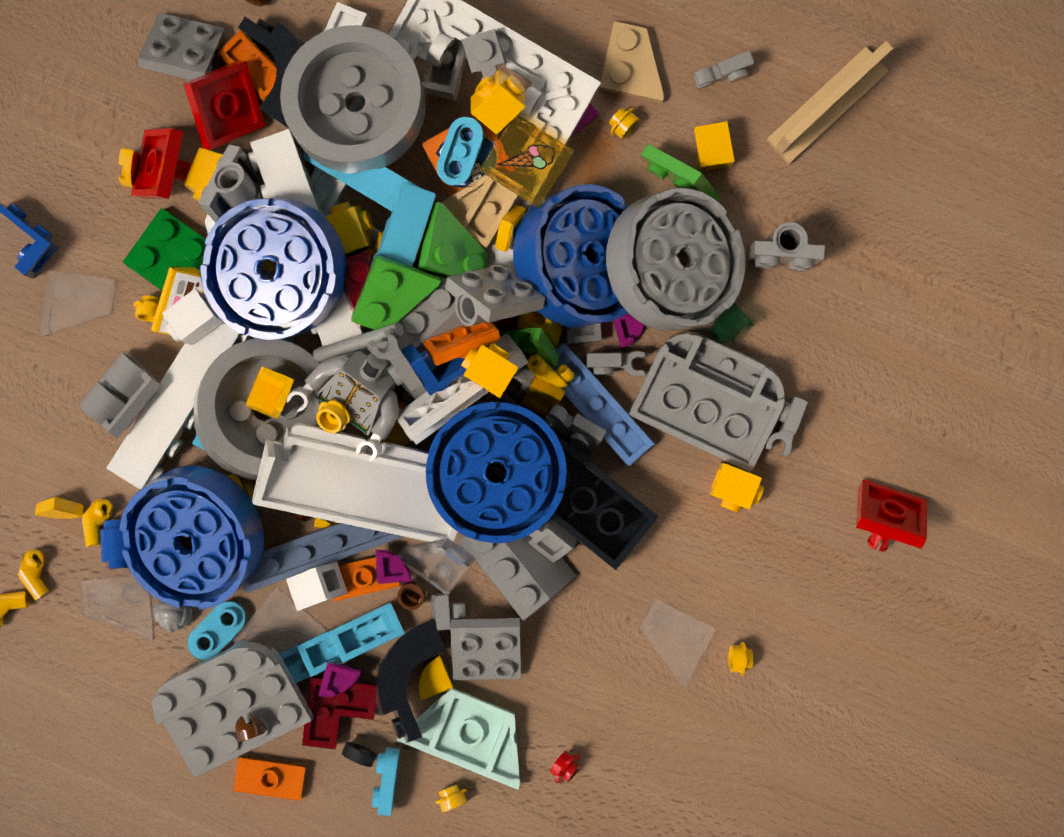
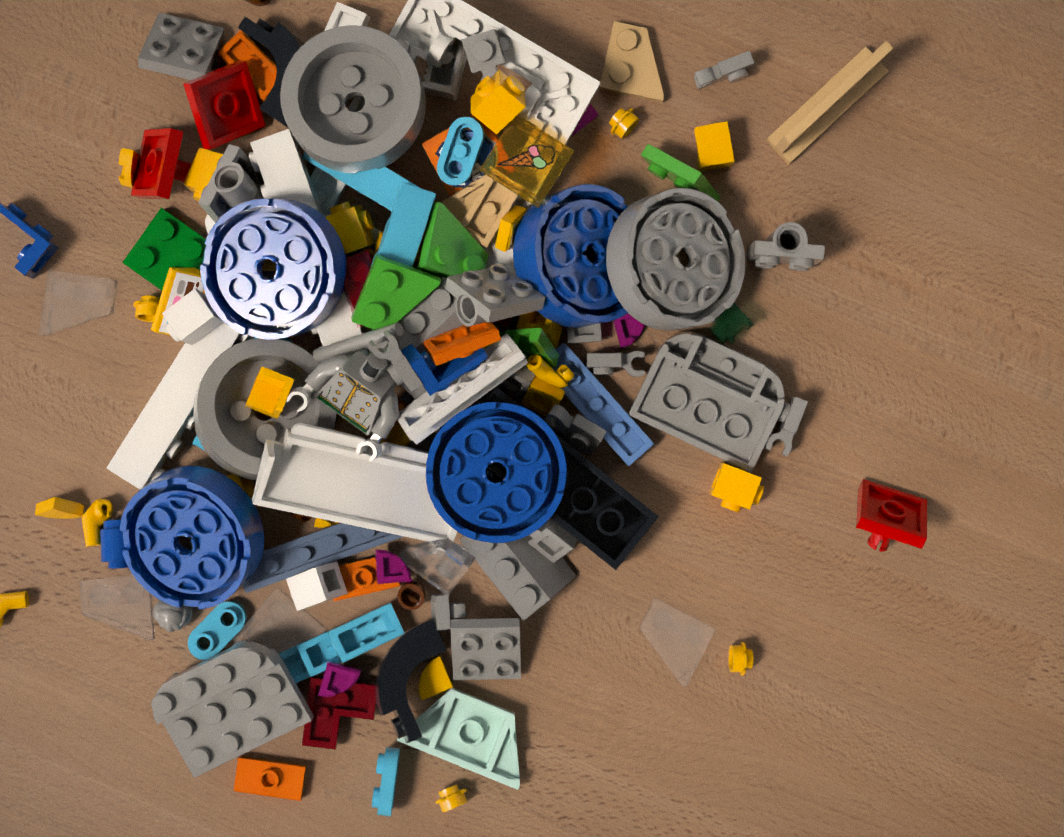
(30, 573): yellow arm -> none
(120, 394): light grey plate -> none
(248, 730): reddish brown hinge -> none
(332, 416): yellow plate -> none
(359, 754): black piece -> none
(489, 368): yellow brick -> none
(565, 767): red plate -> none

